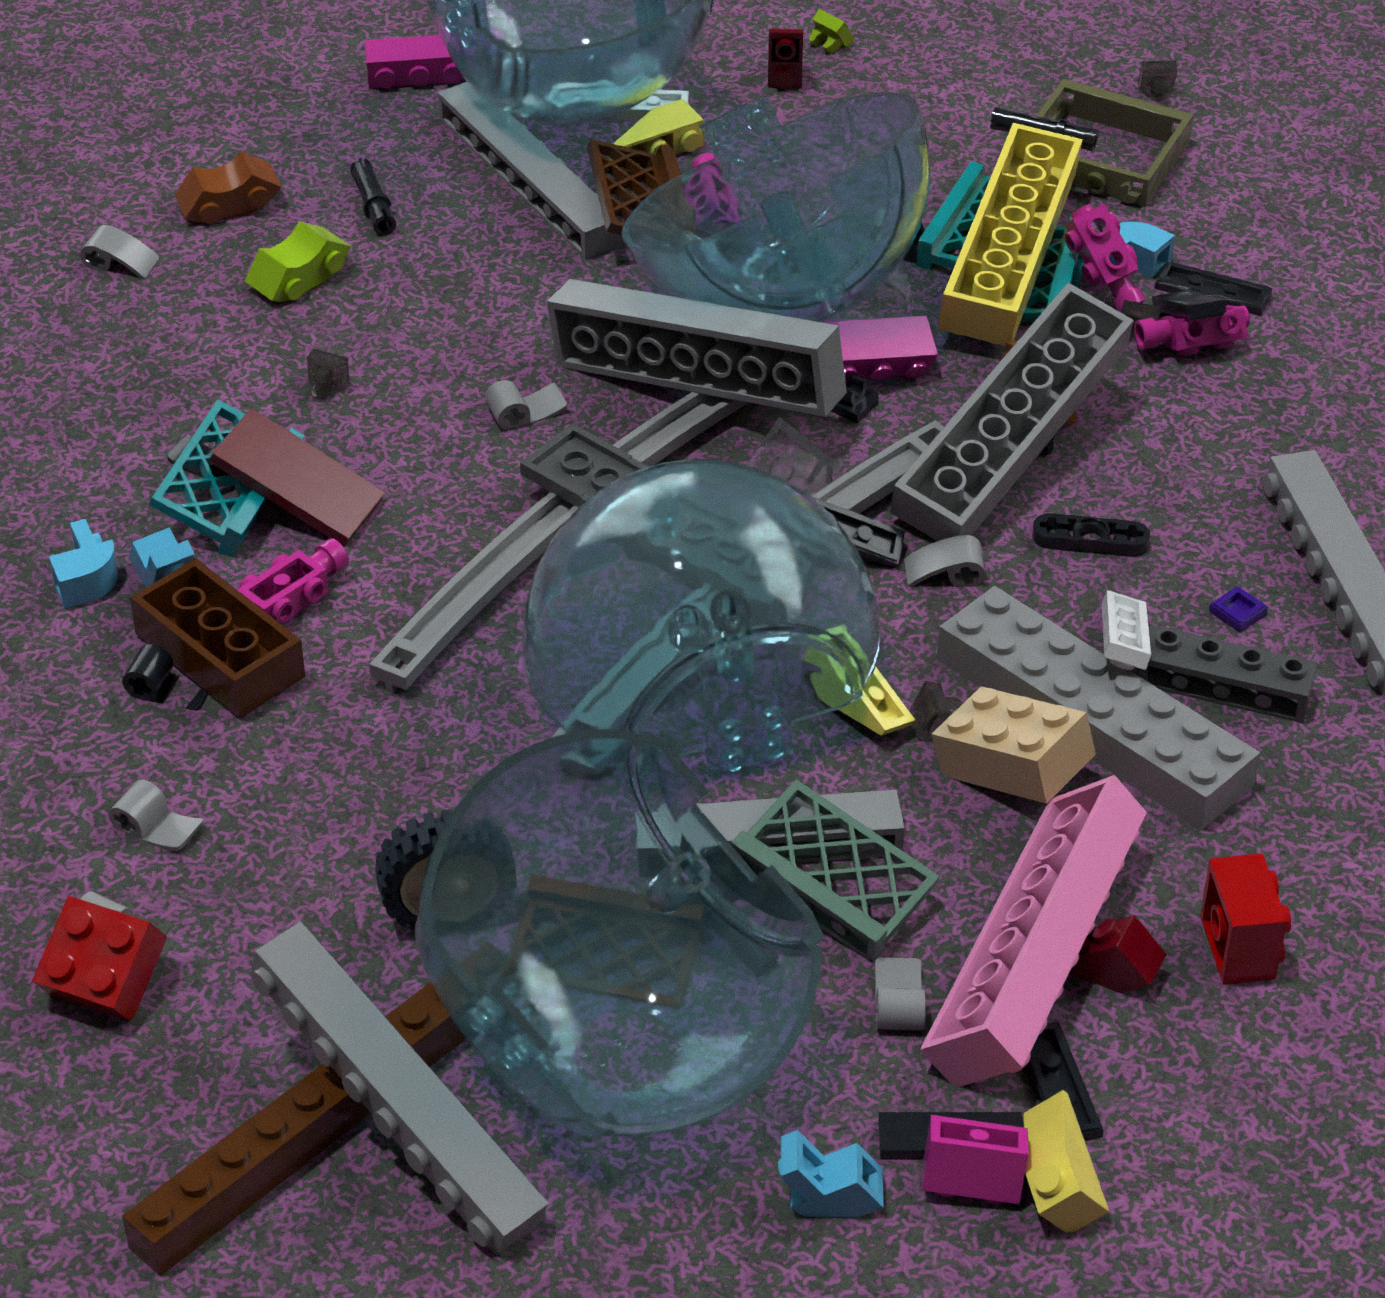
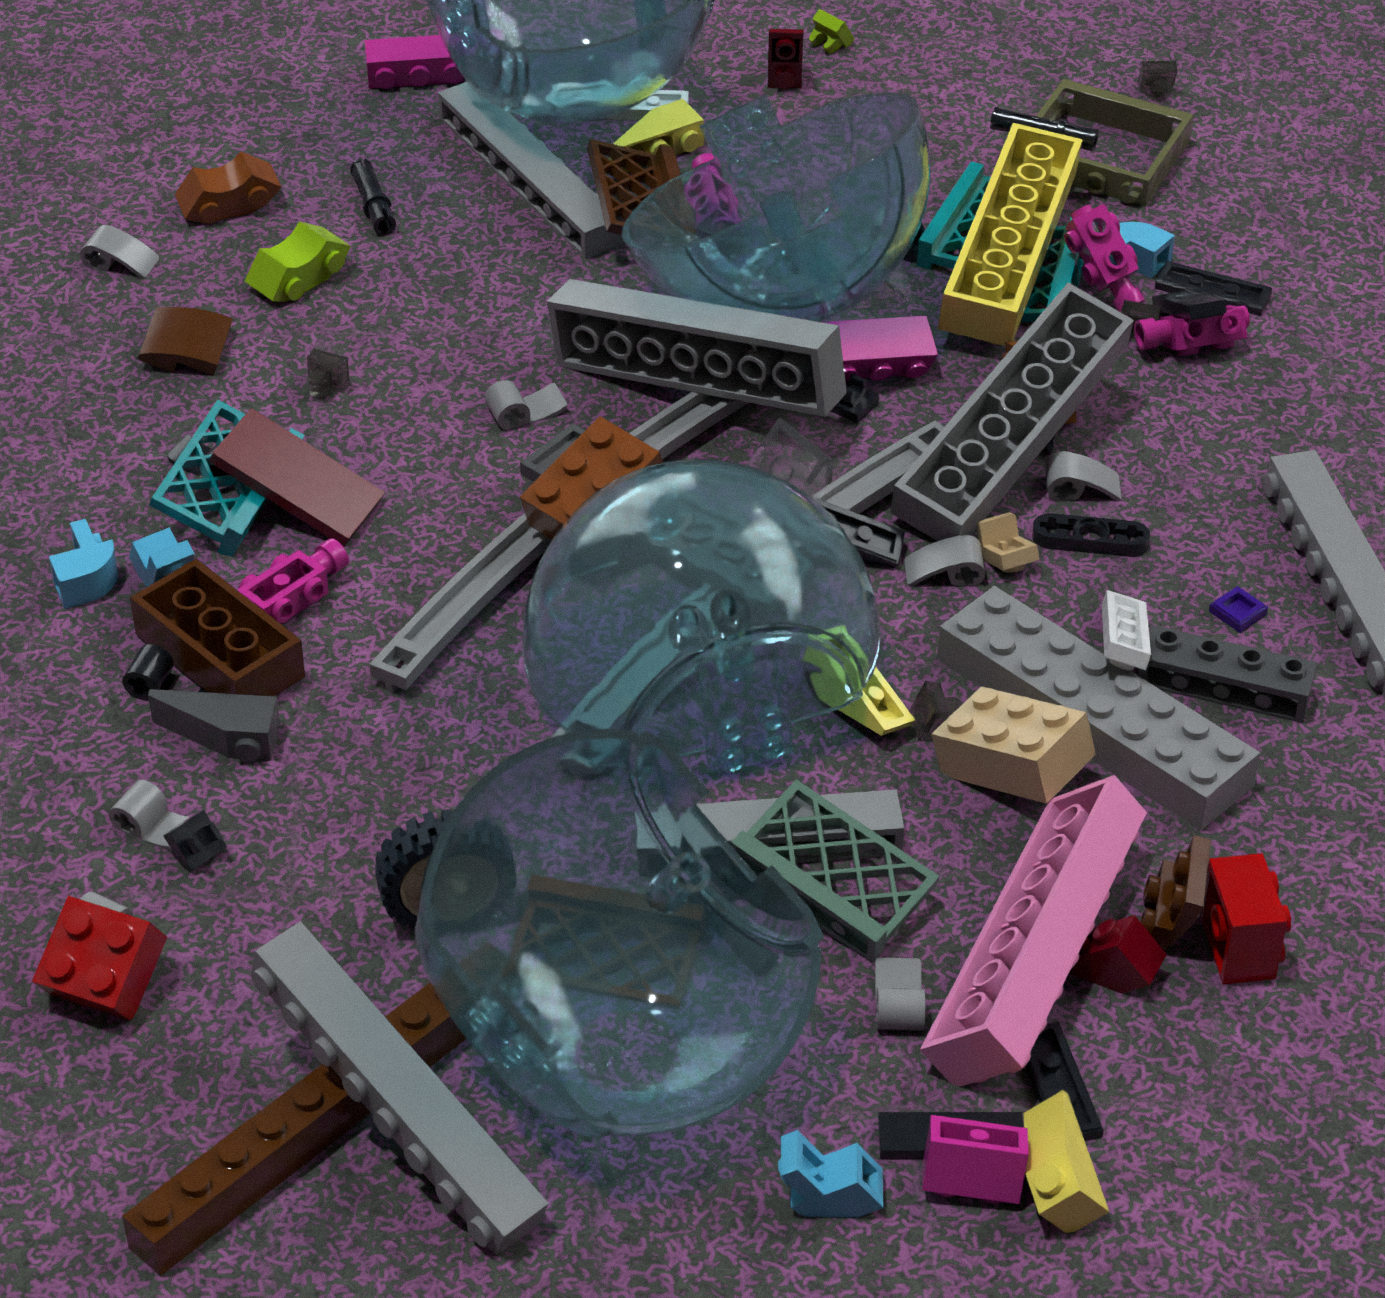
(185, 337): none -> reddish brown slope
(195, 841): none -> black tile
(225, 723): none -> dark grey slope
(584, 468): none -> dark orange brick
(1003, 545): none -> tan bracket
(1071, 472): none -> light grey panel
(1176, 893): none -> reddish brown slope

